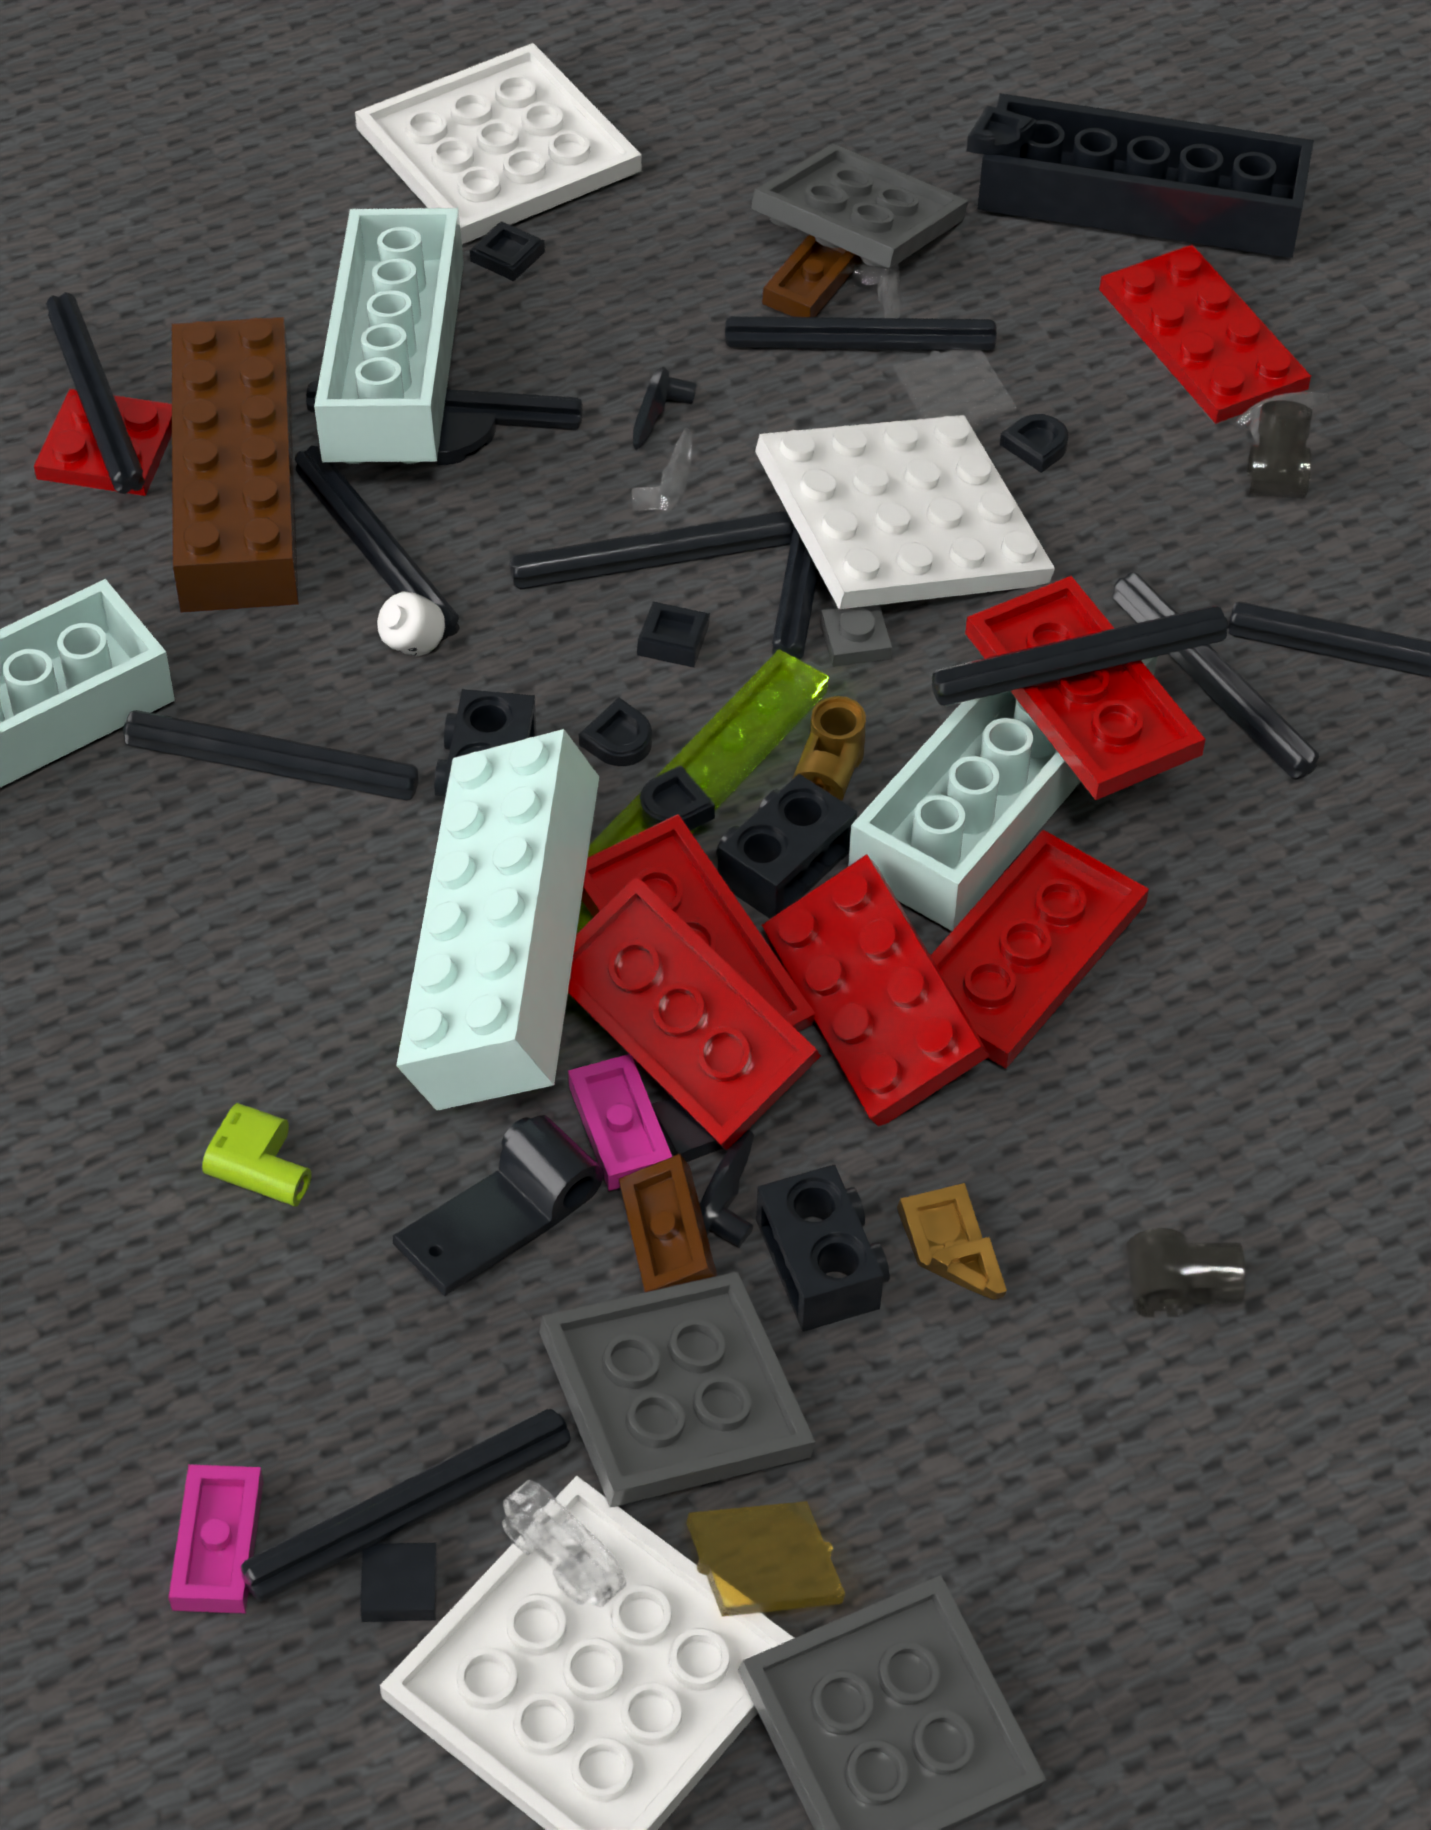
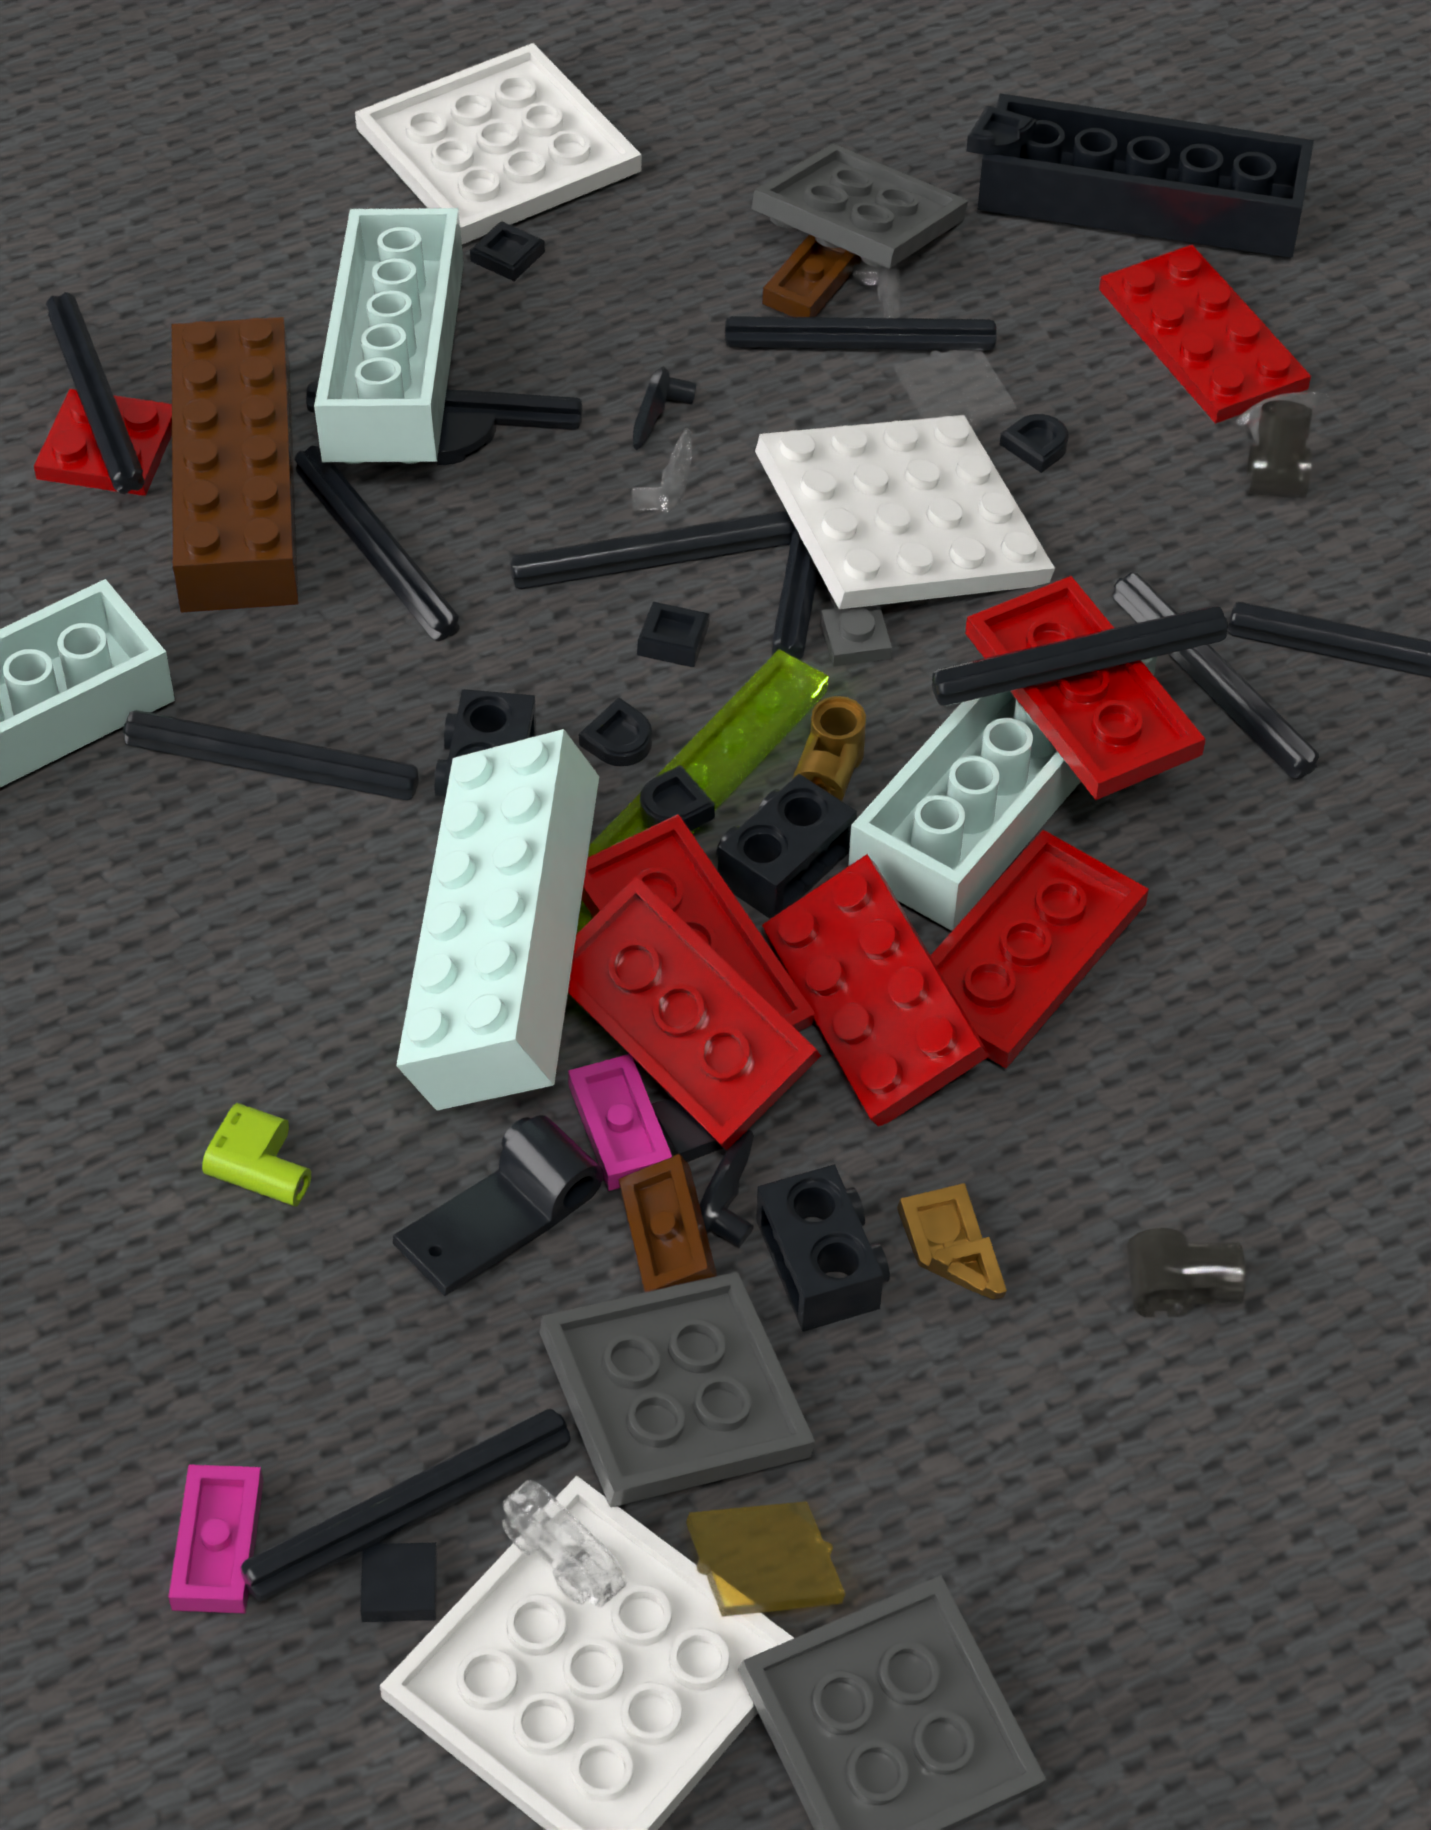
(411, 624): white piece -> none

